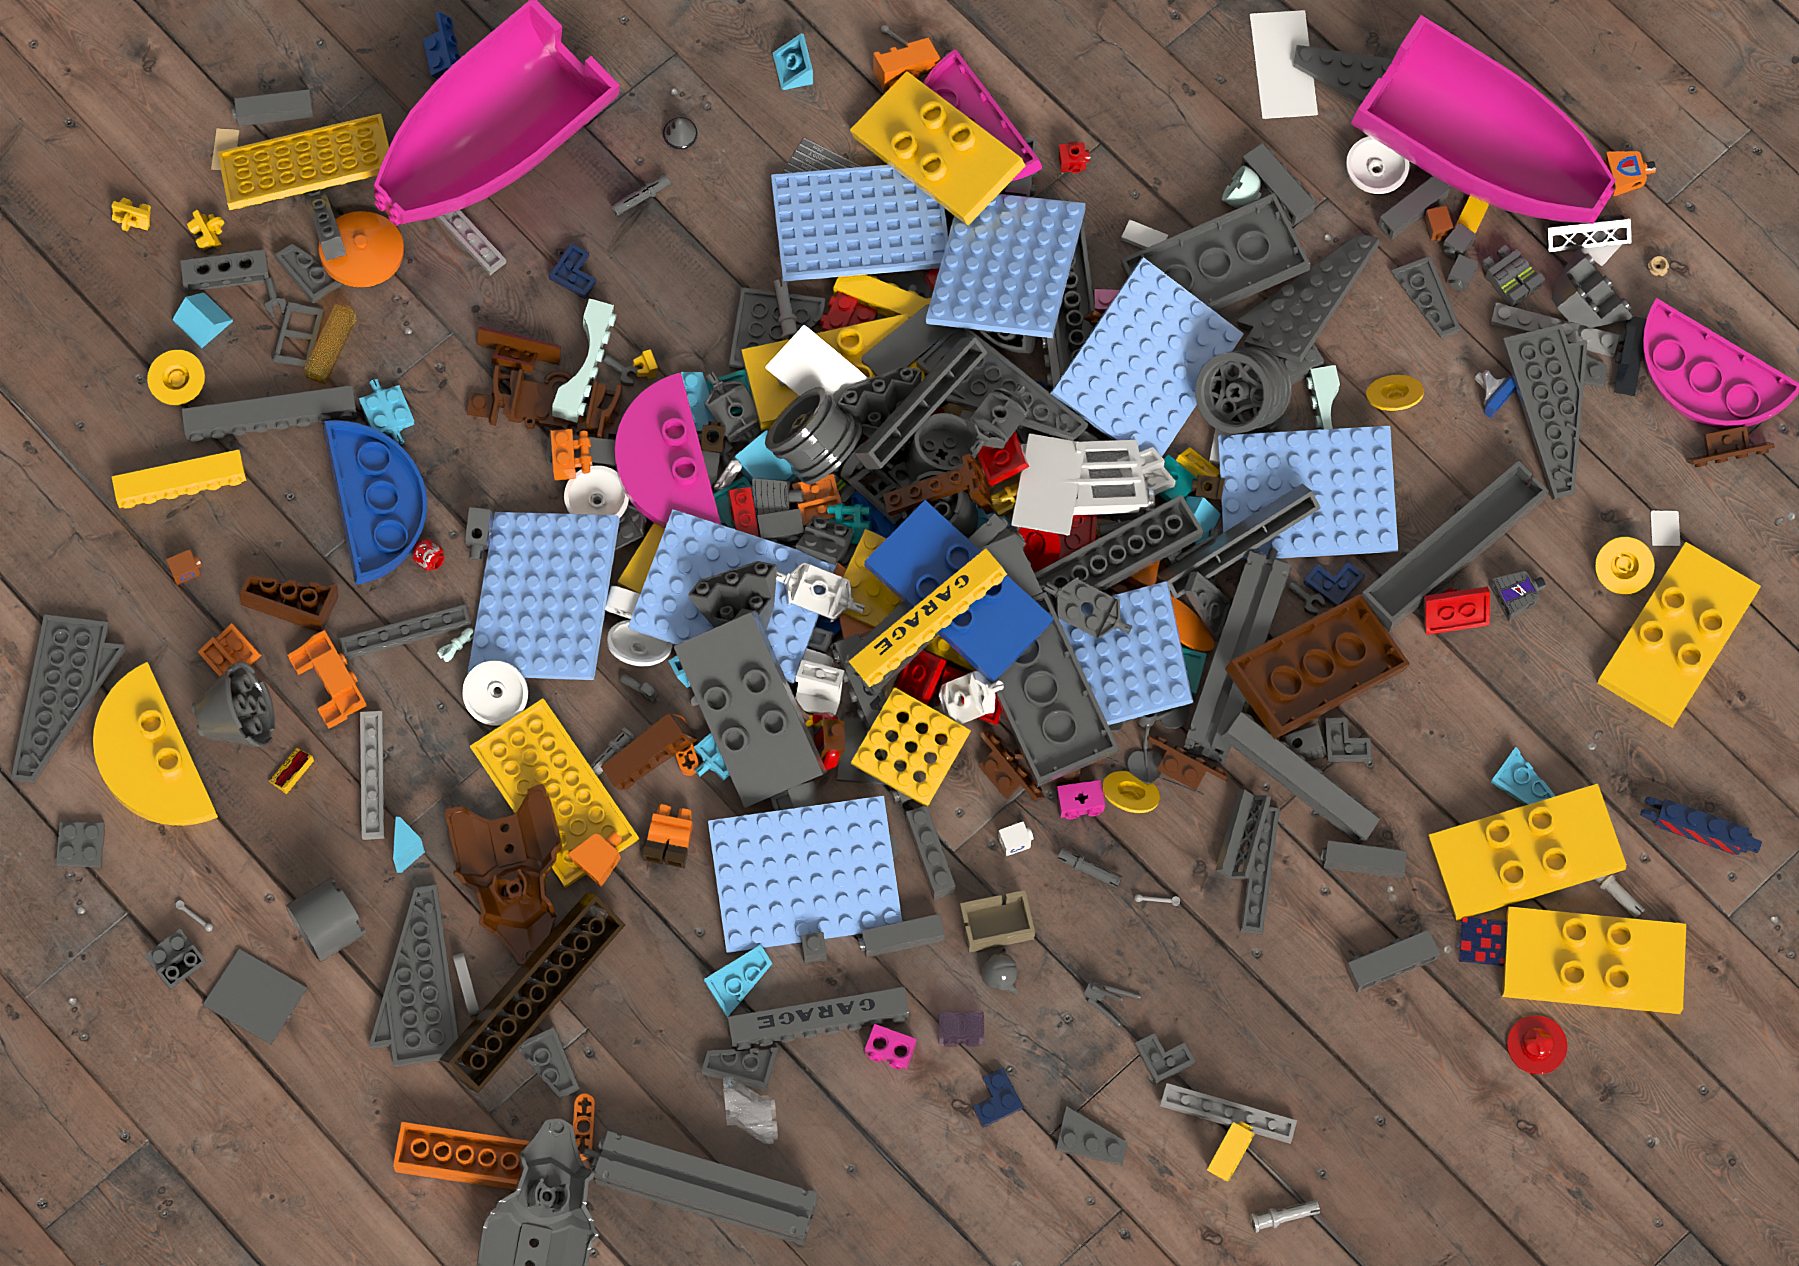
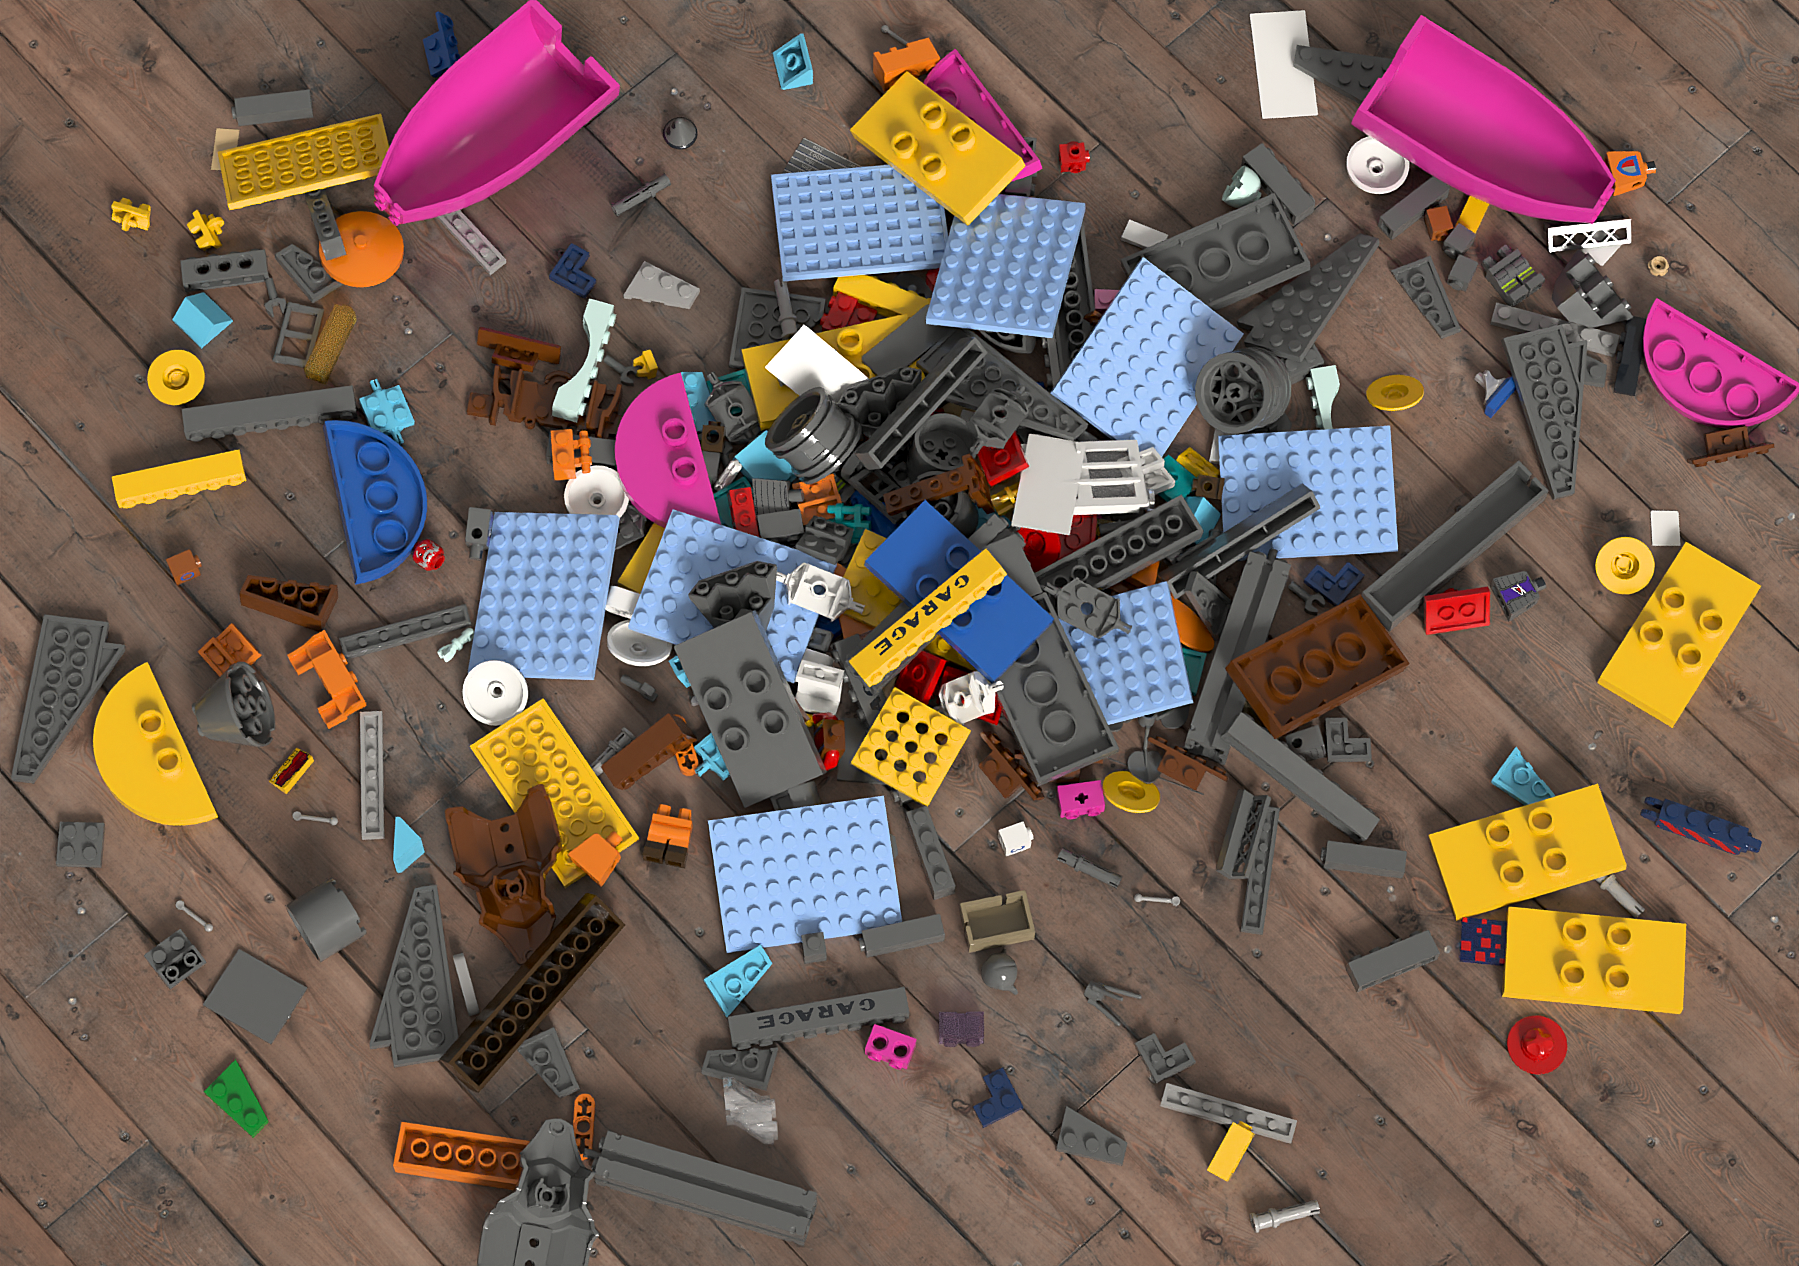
(237, 1100): none -> green wing
(297, 816): none -> light grey hinge
(659, 286): none -> light grey wing

